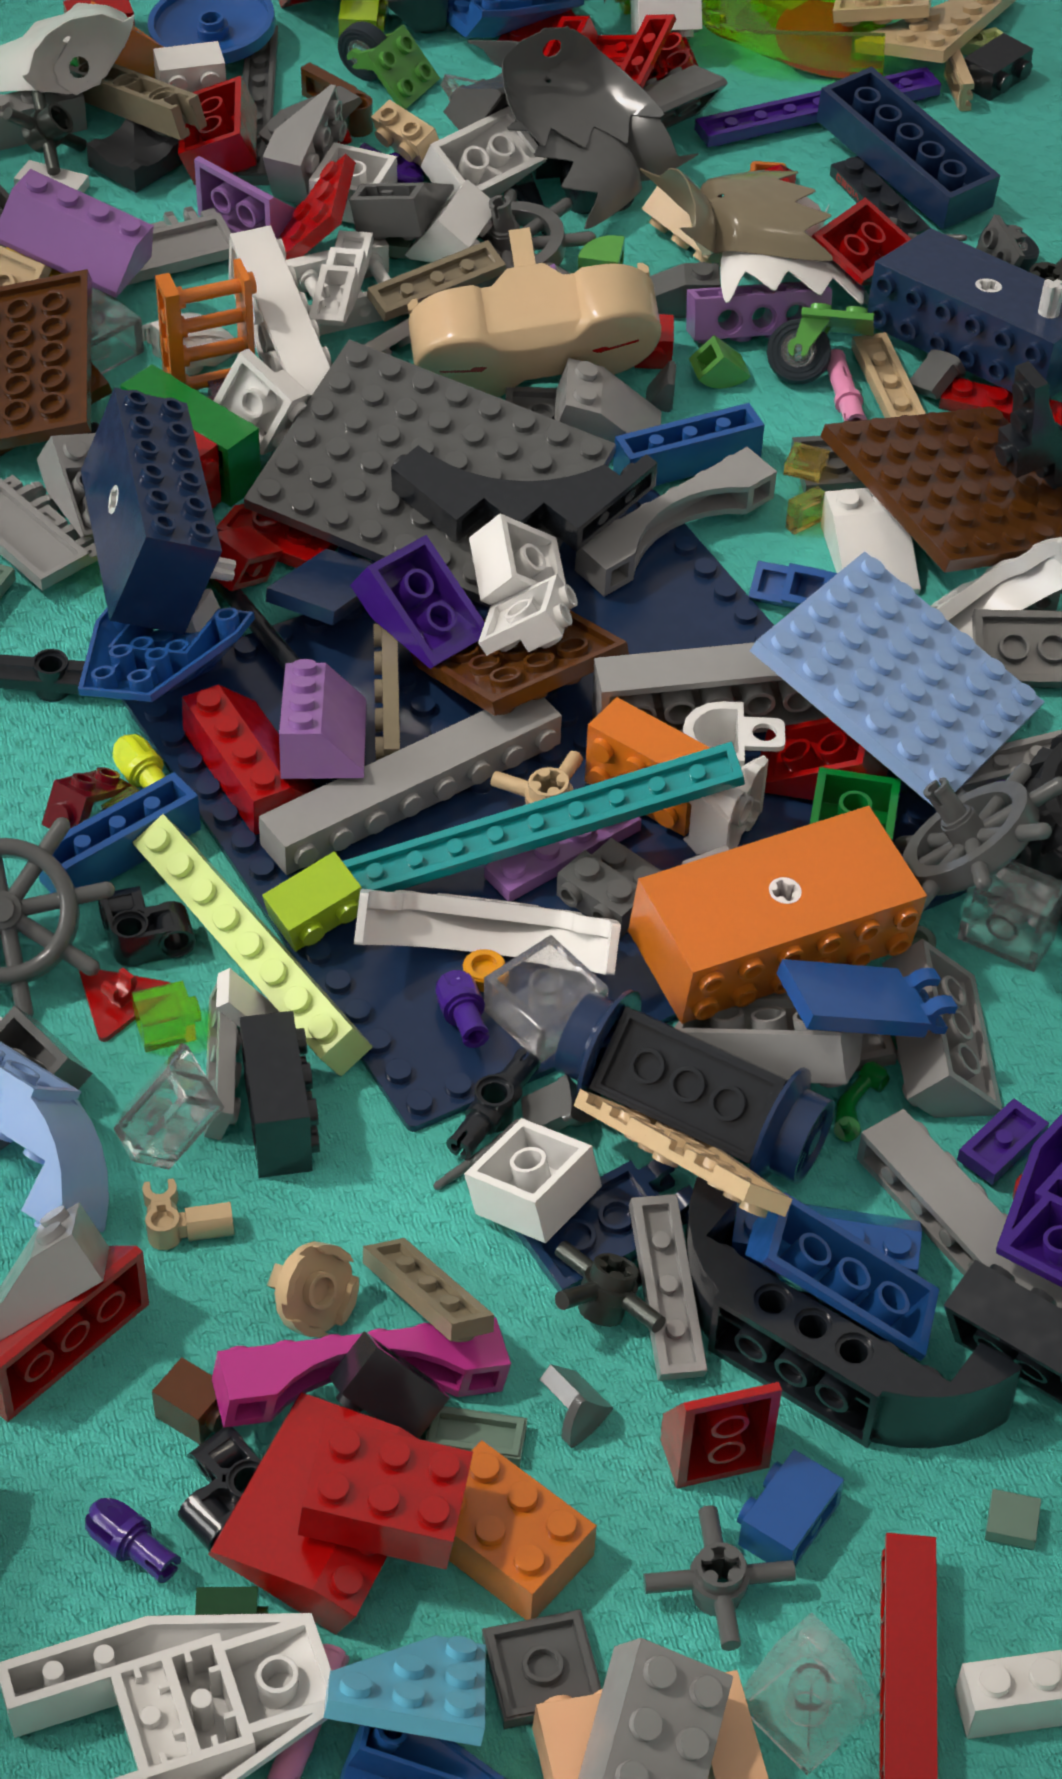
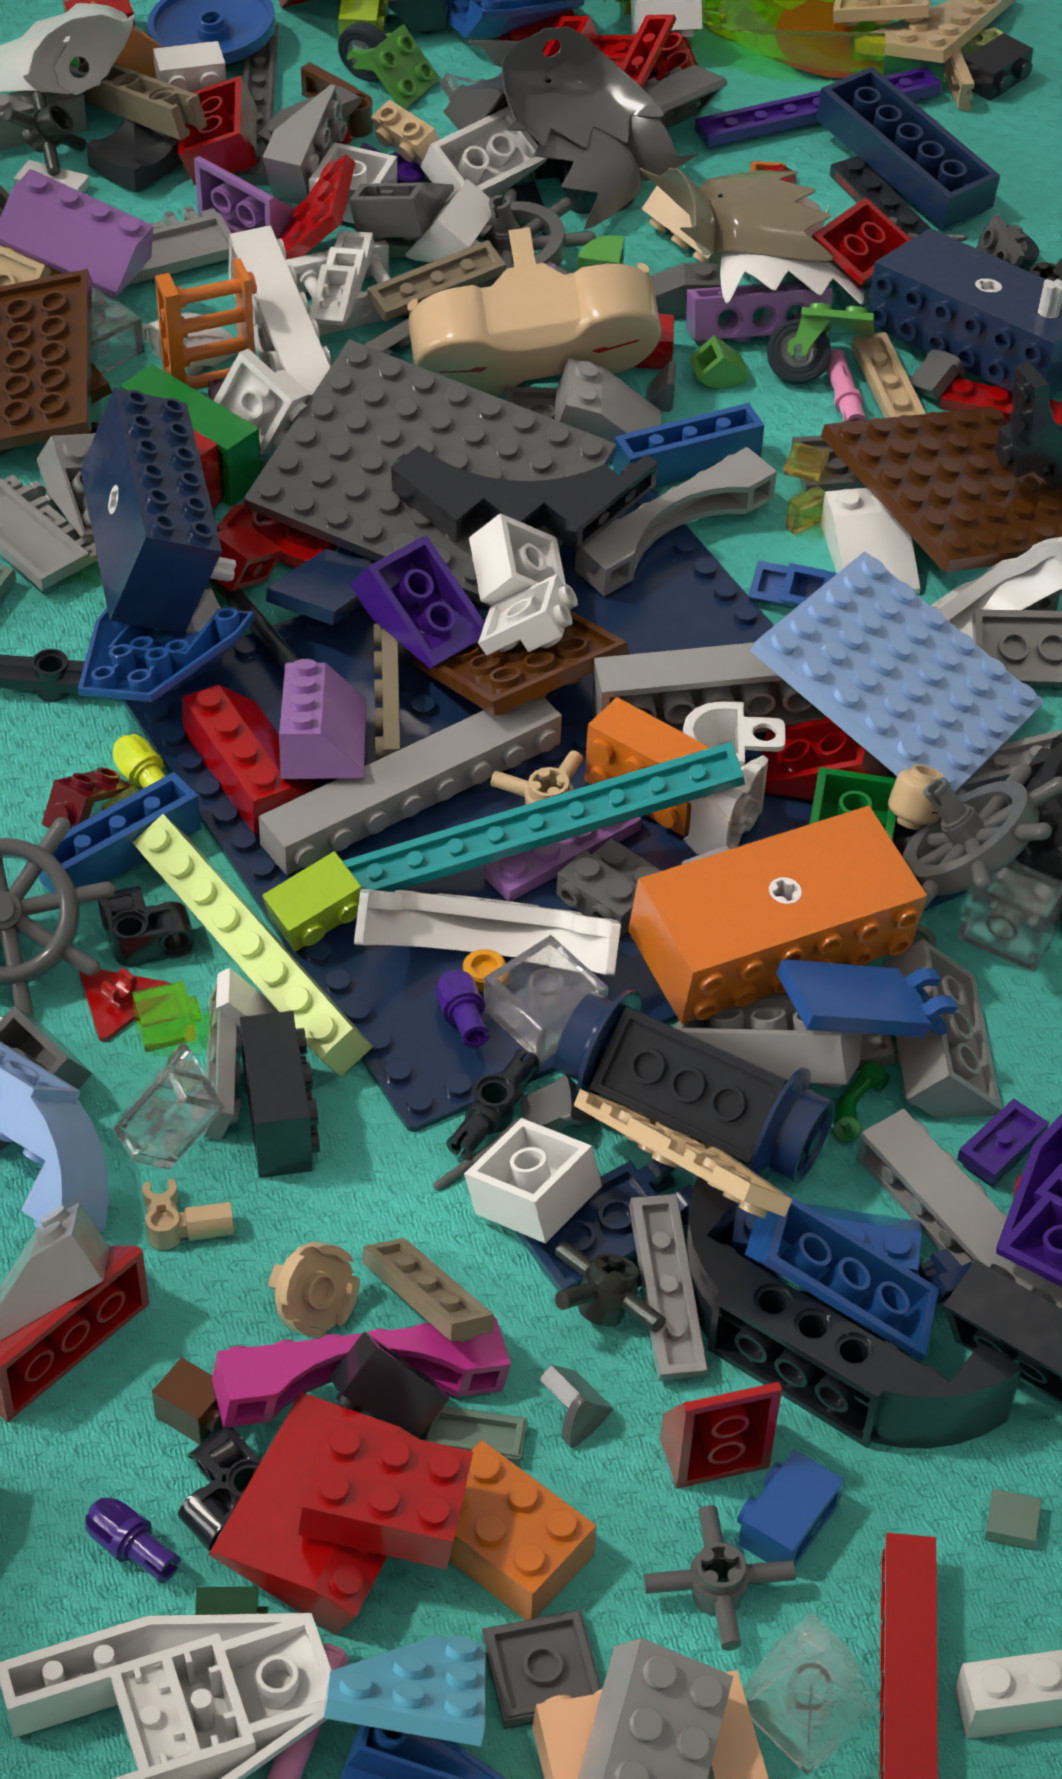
(908, 798): none -> tan head
(943, 1272): none -> dark blue tile

